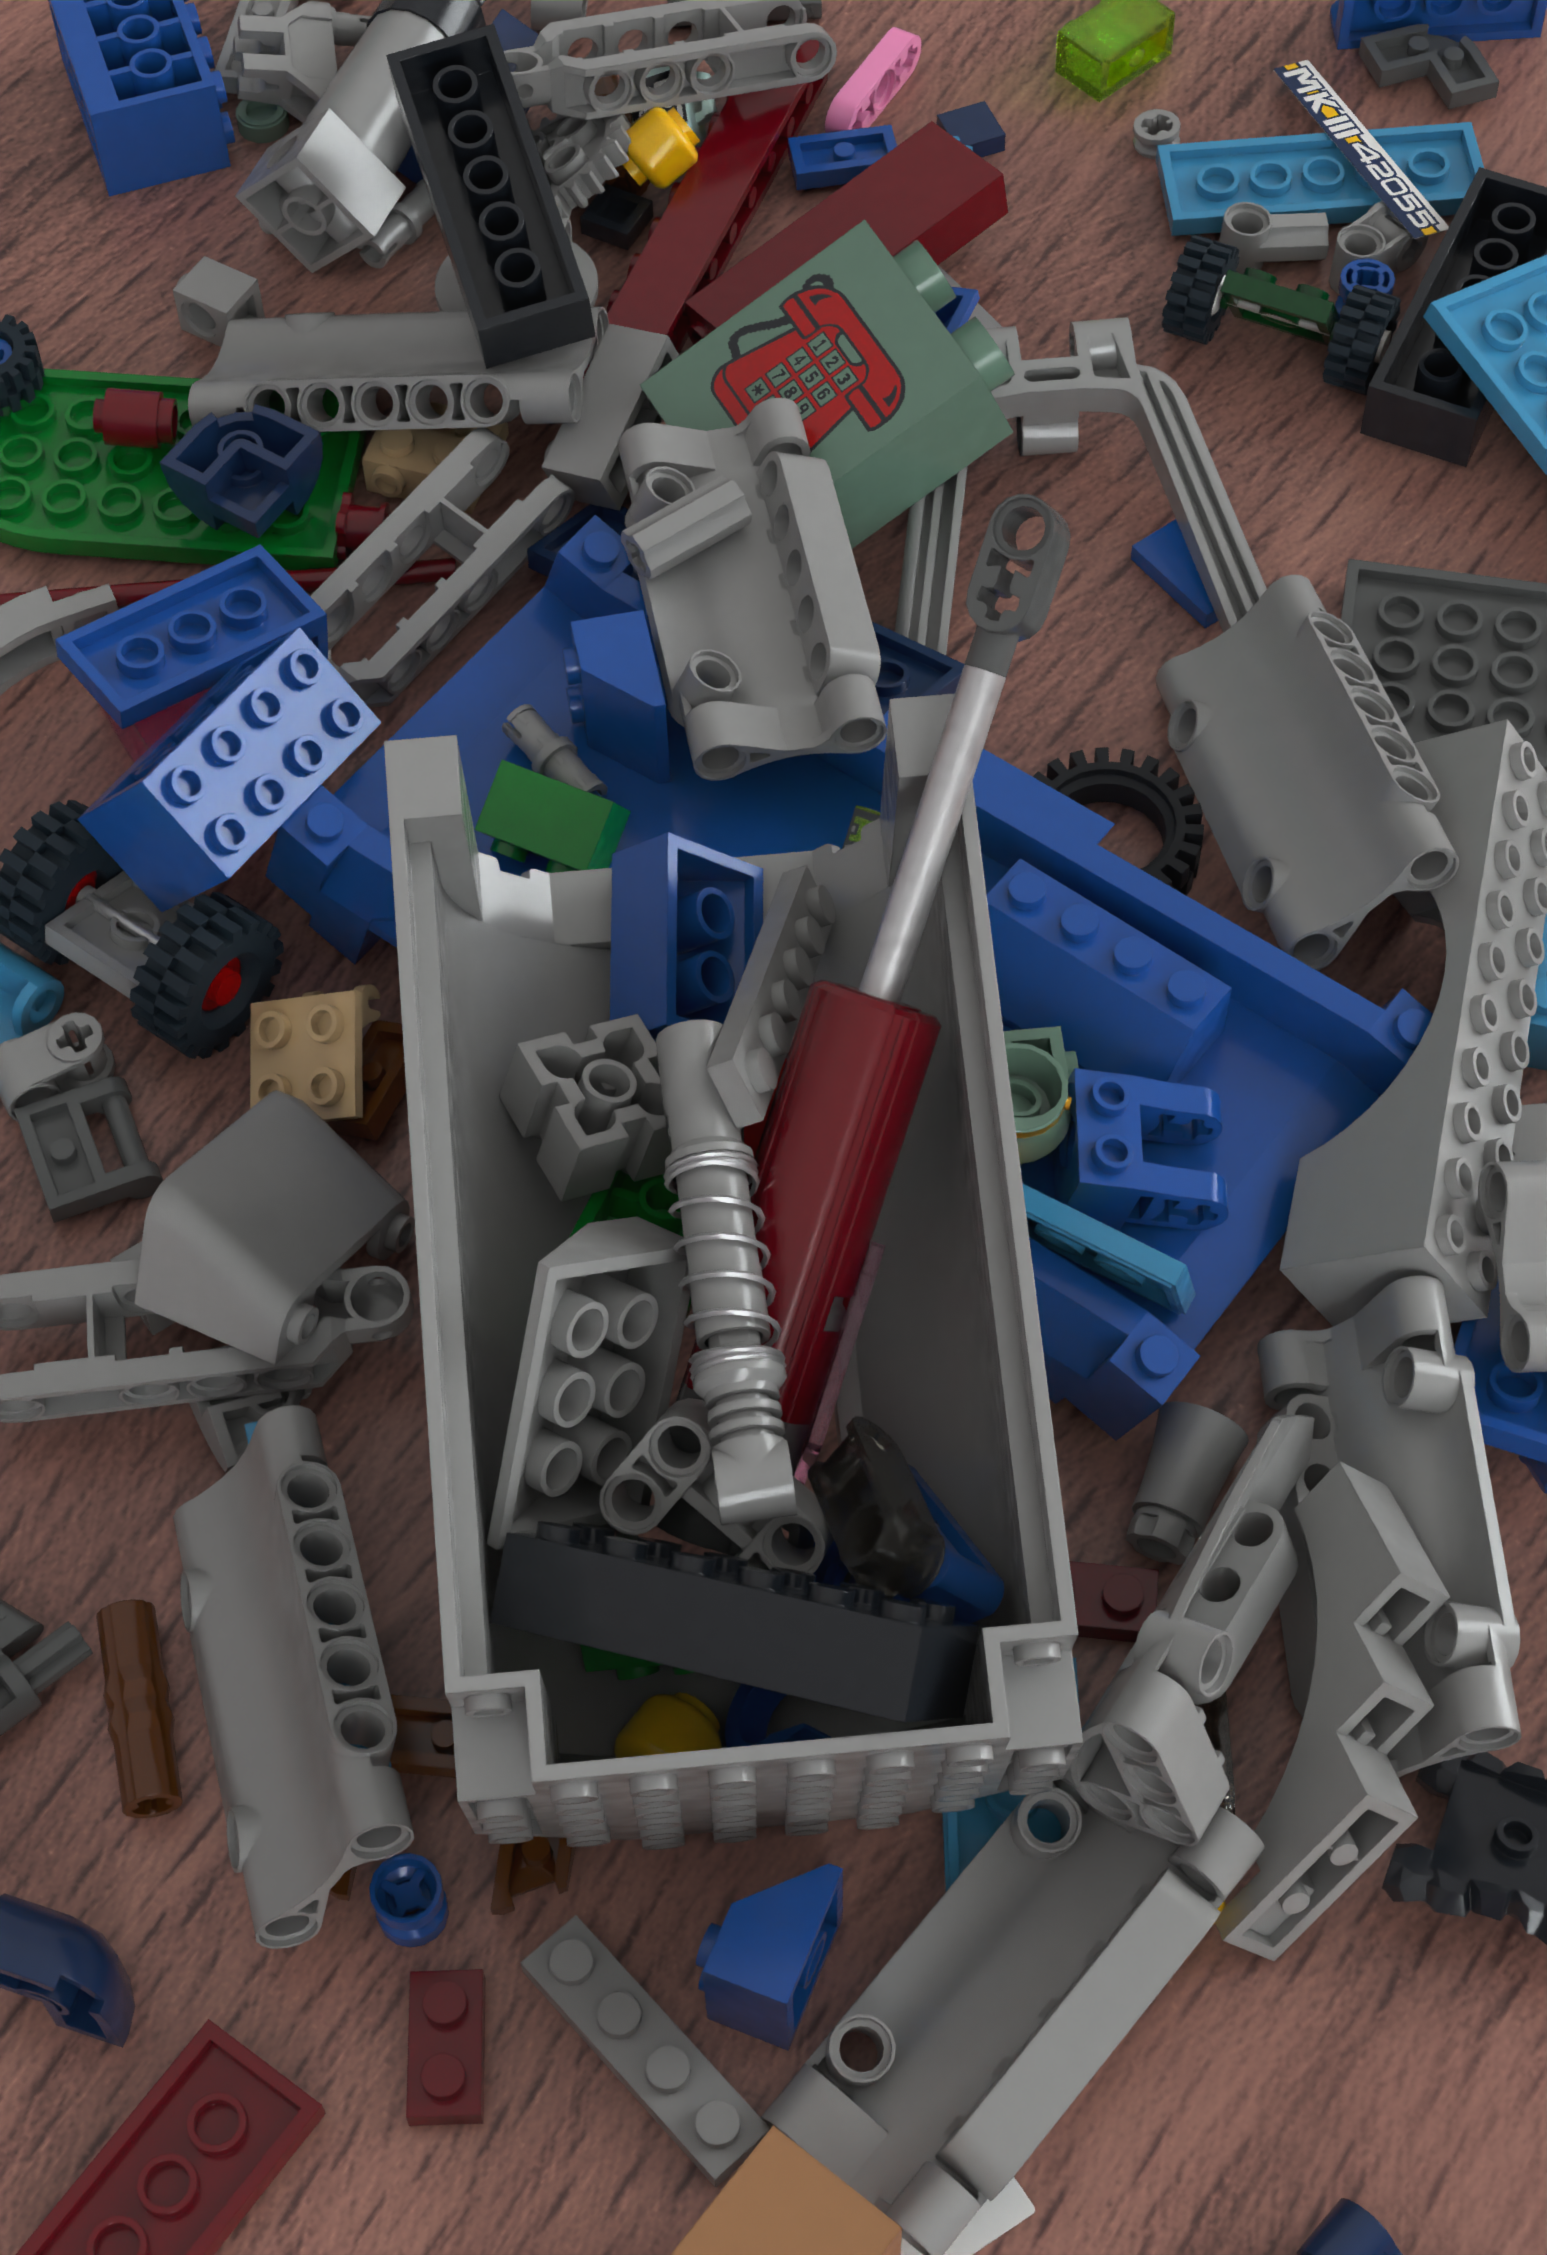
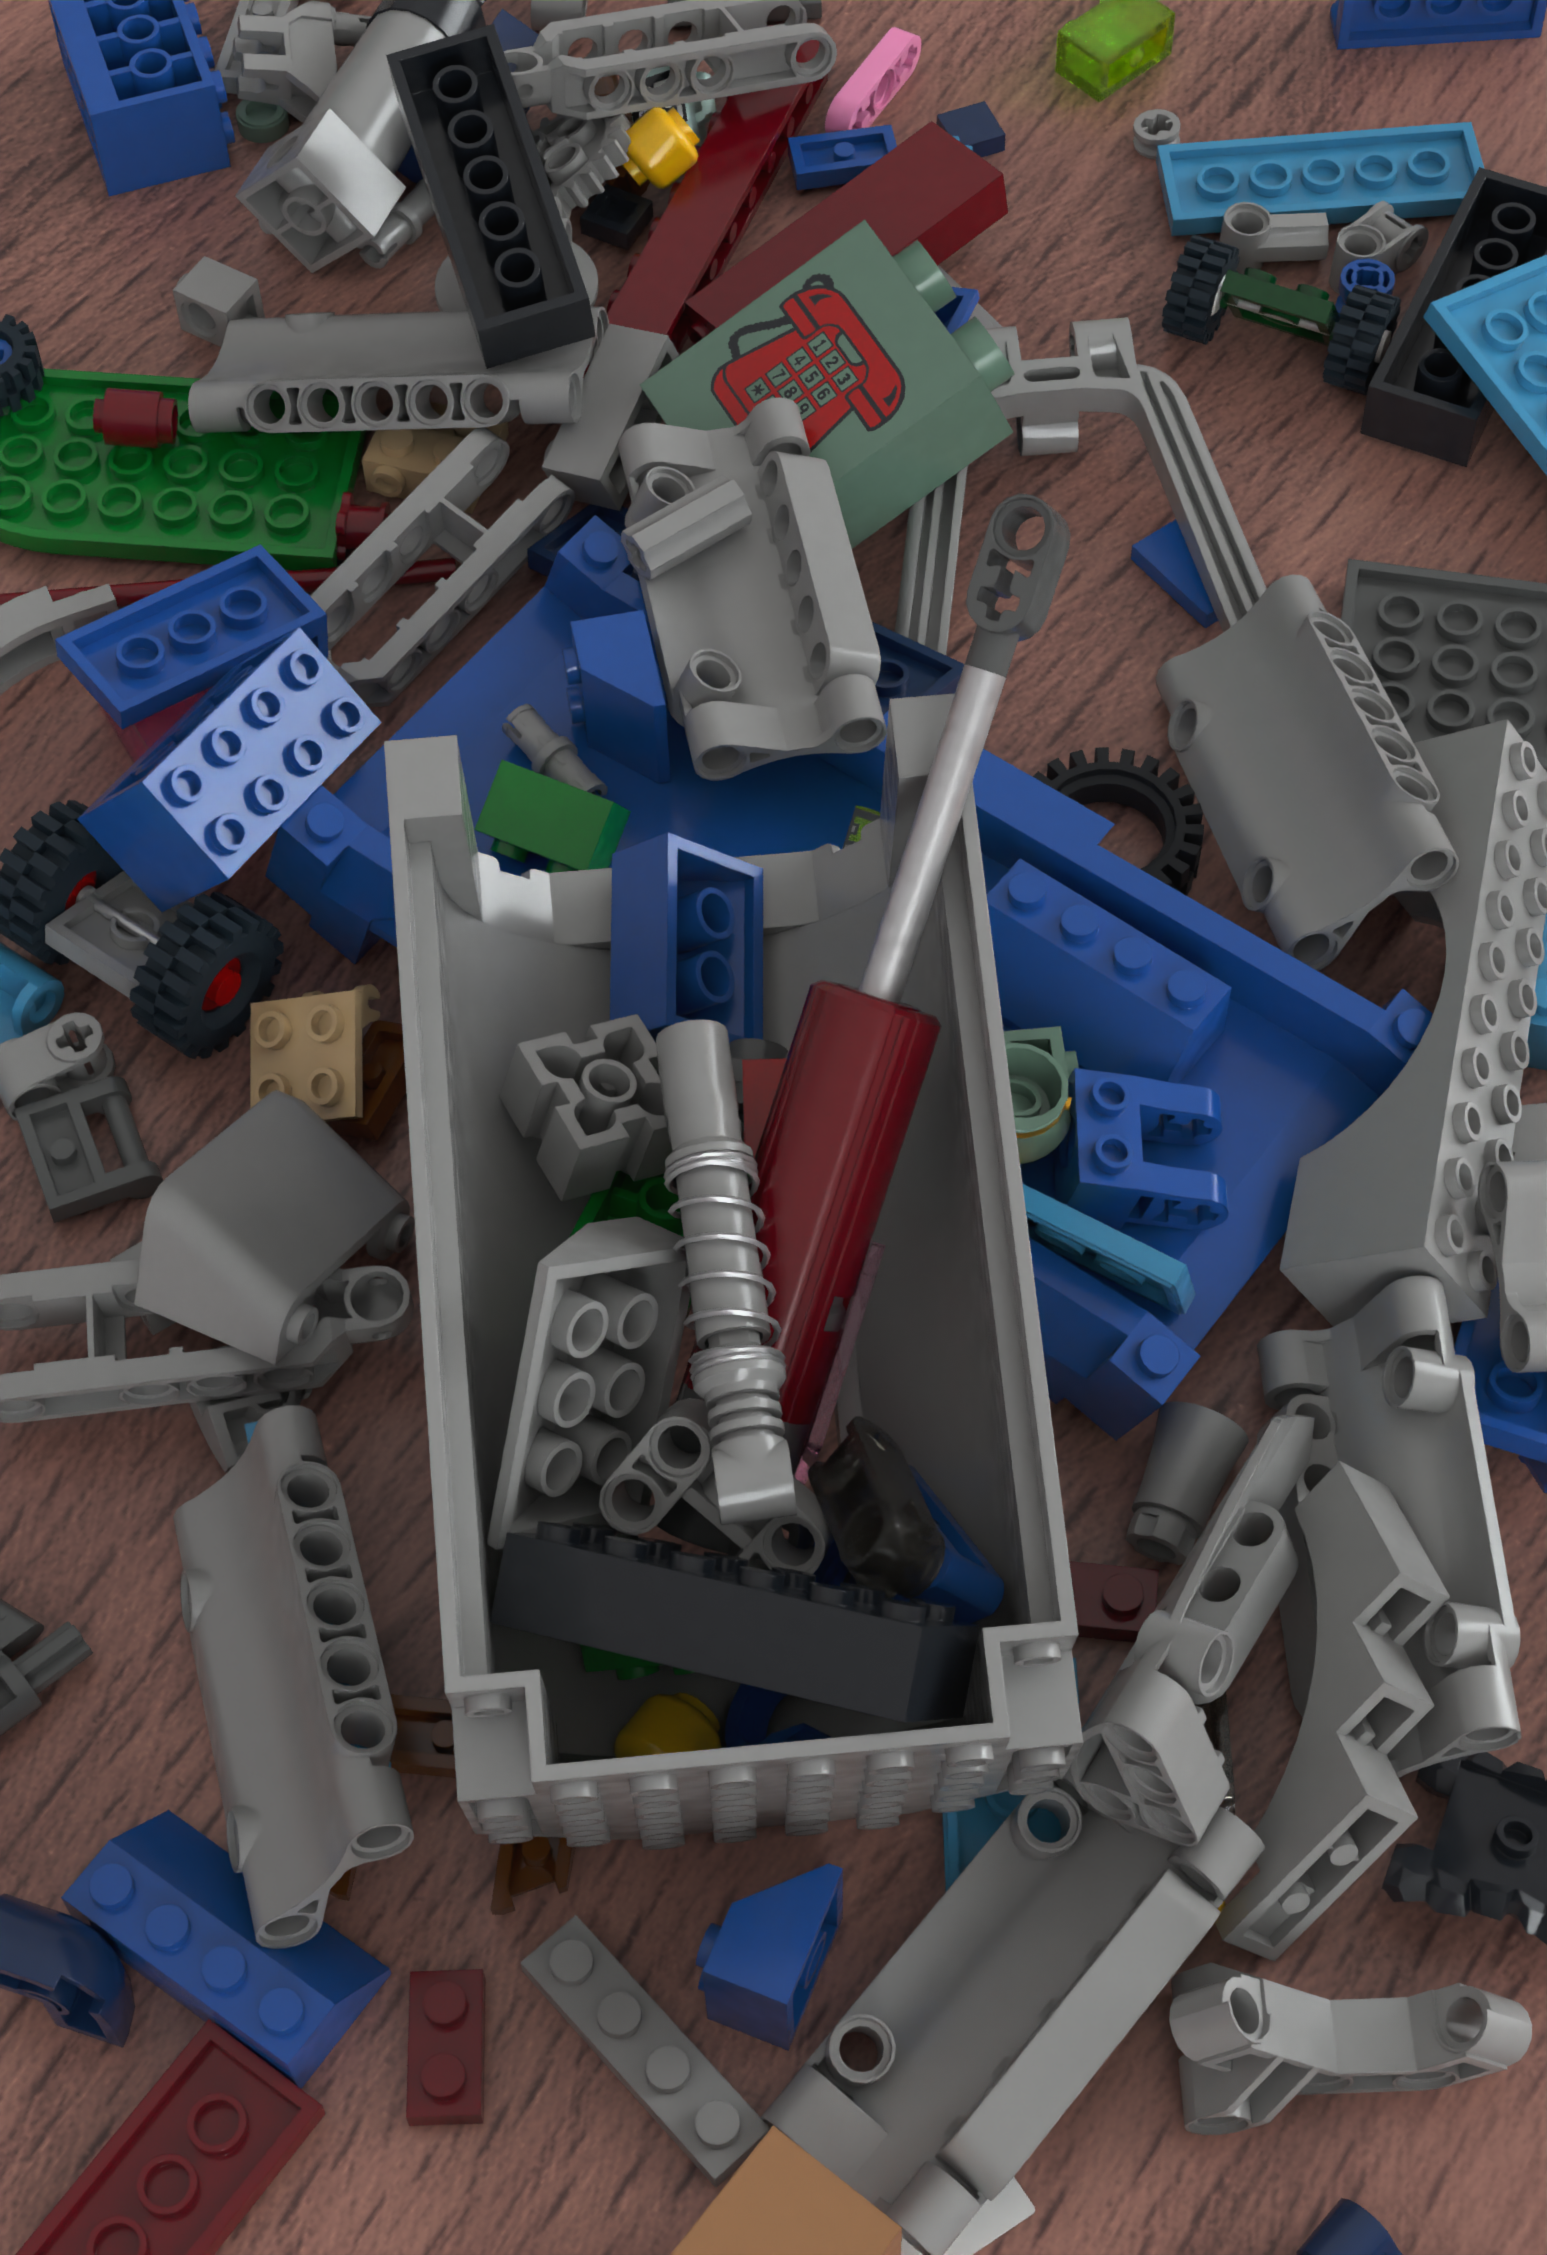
(139, 1709): reddish brown axle -> none
(188, 1928): none -> blue slope
(245, 468): dark blue brick -> none
(403, 1886): blue wheel -> none
(771, 996): light grey plate -> none
(1262, 2043): none -> light grey connector
(1361, 149): sticker -> none
(1409, 53): dark grey plate -> none

